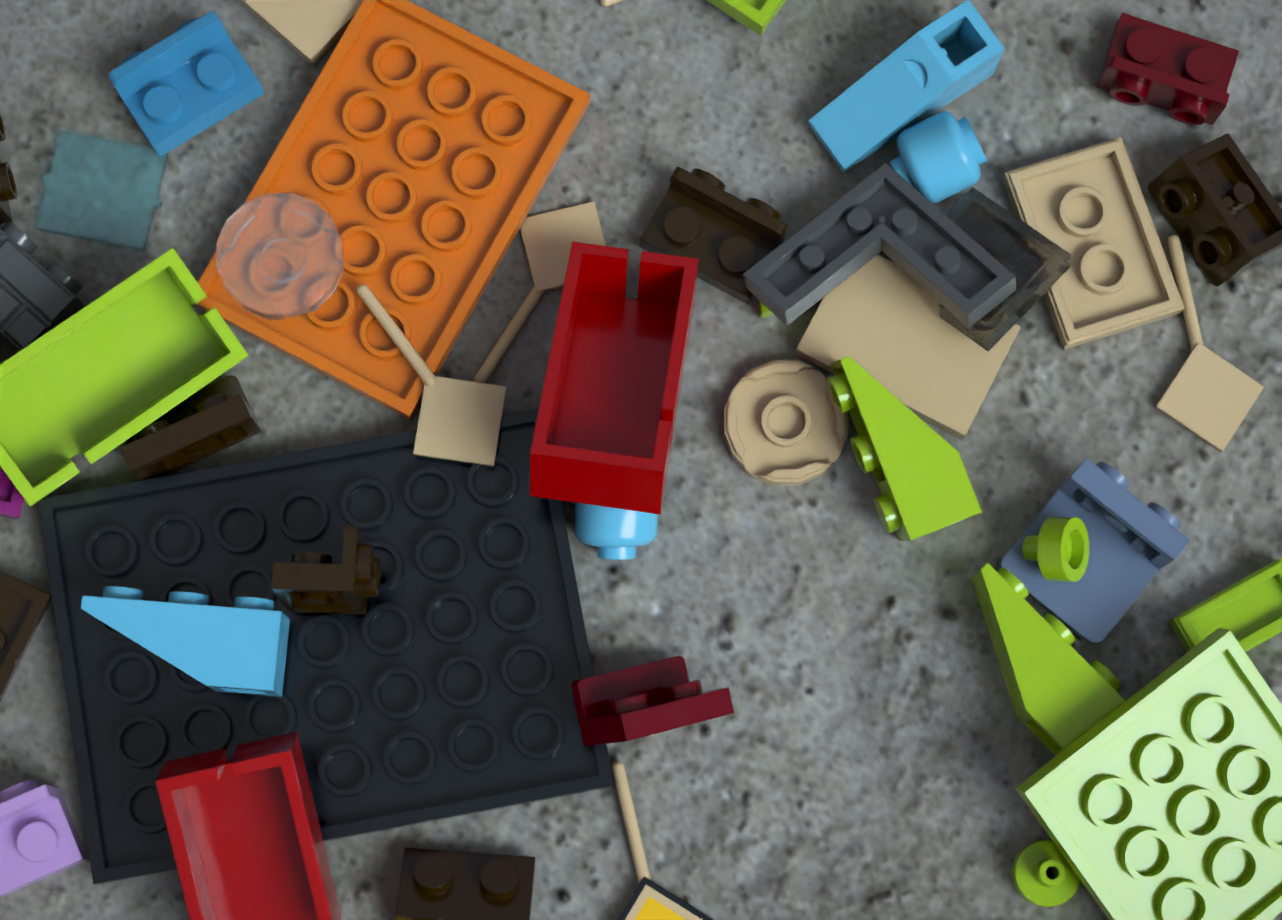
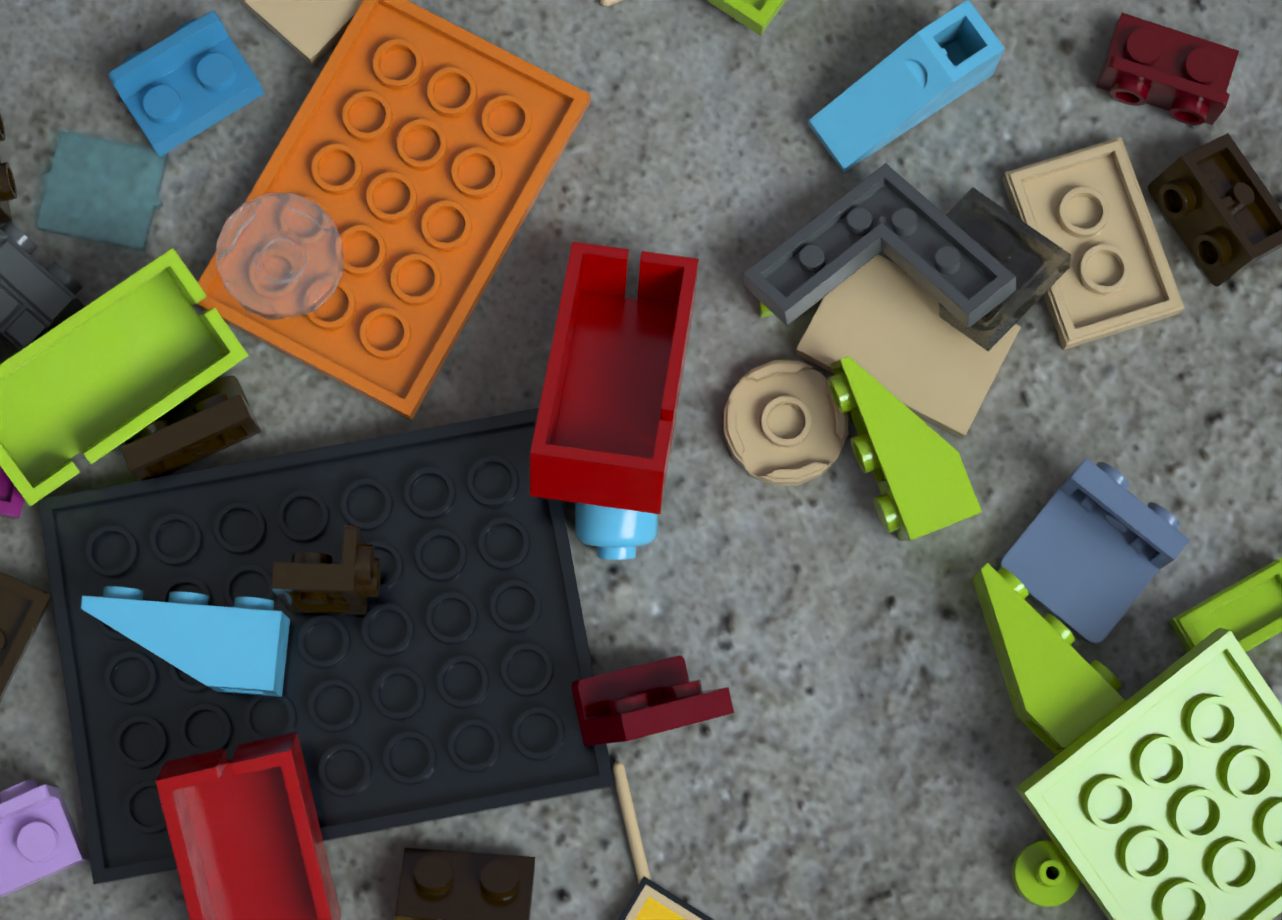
(456, 416): tan piece -> none
(547, 247): tan piece -> none
(715, 227): dark brown bracket -> none
(939, 156): medium azure head -> none
(1059, 549): lime tile -> none
(1207, 391): tan piece -> none

